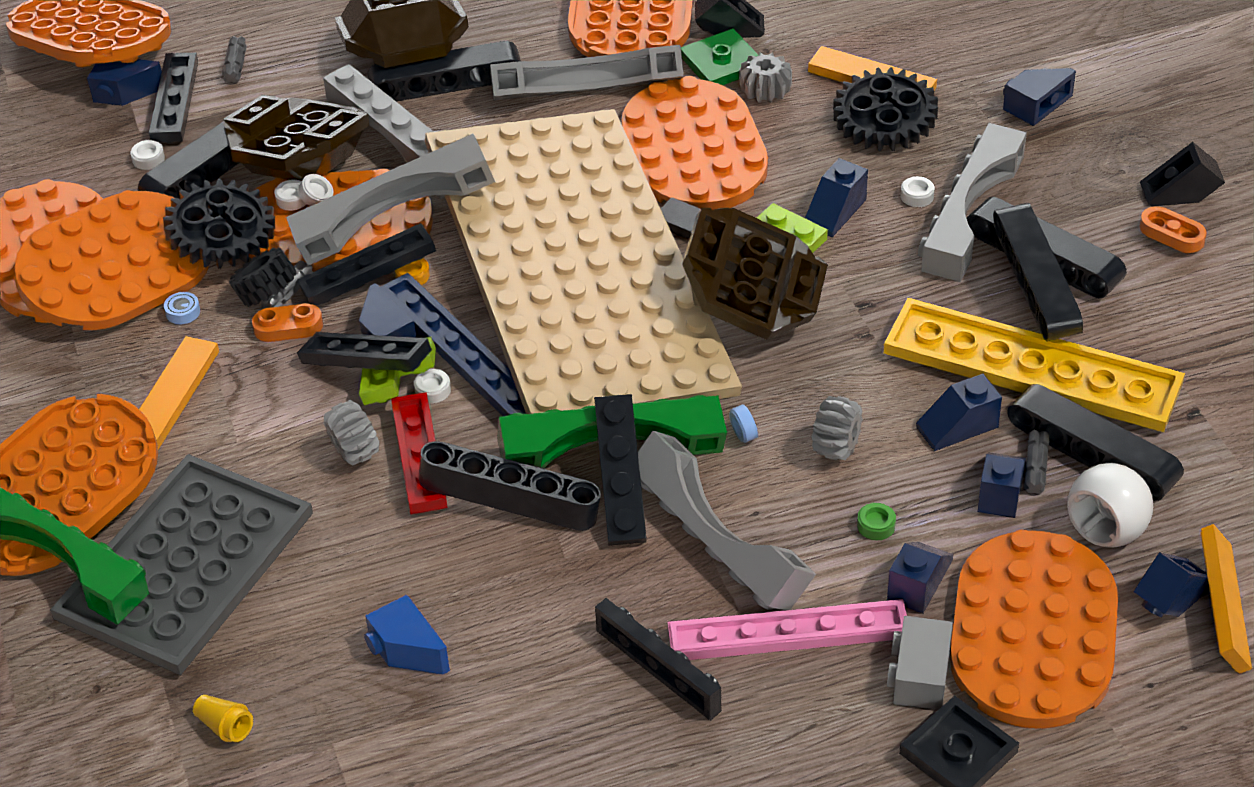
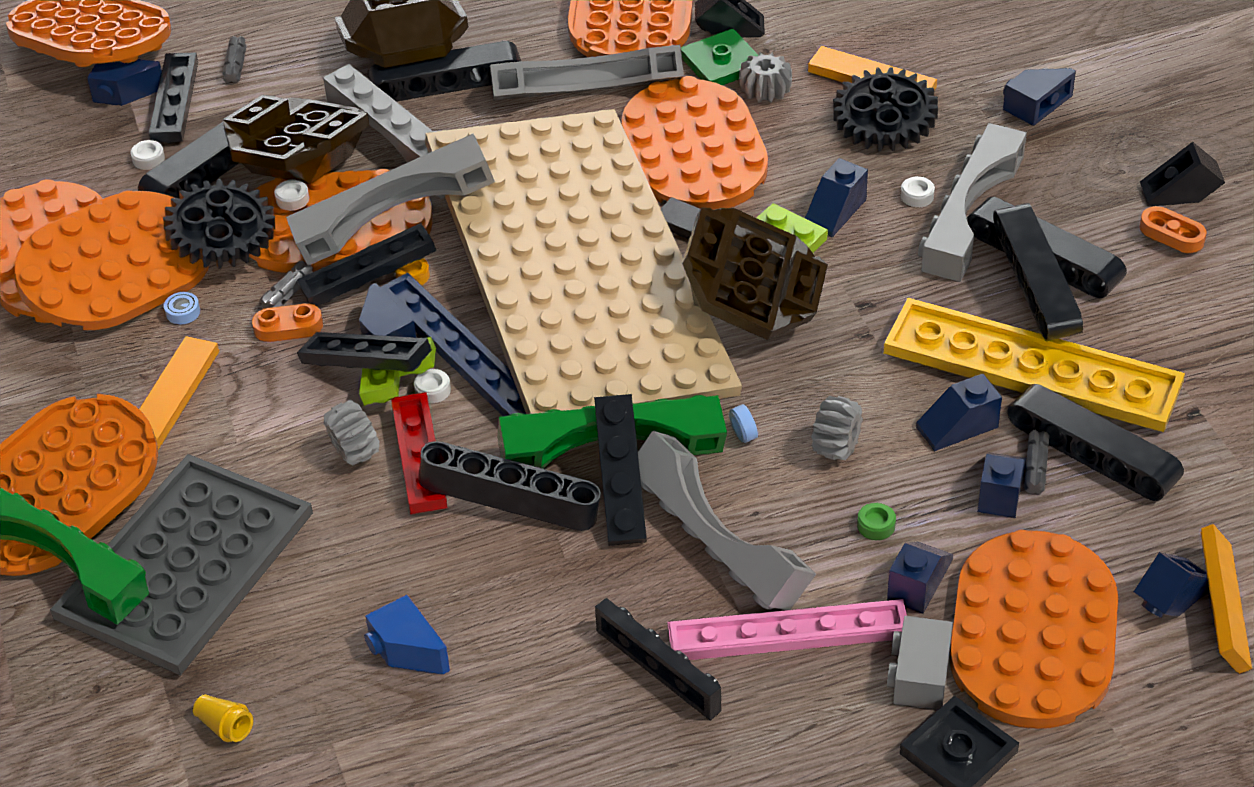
(262, 277): black tyre -> none
(314, 189): white tile -> none
(1110, 505): white wheel -> none

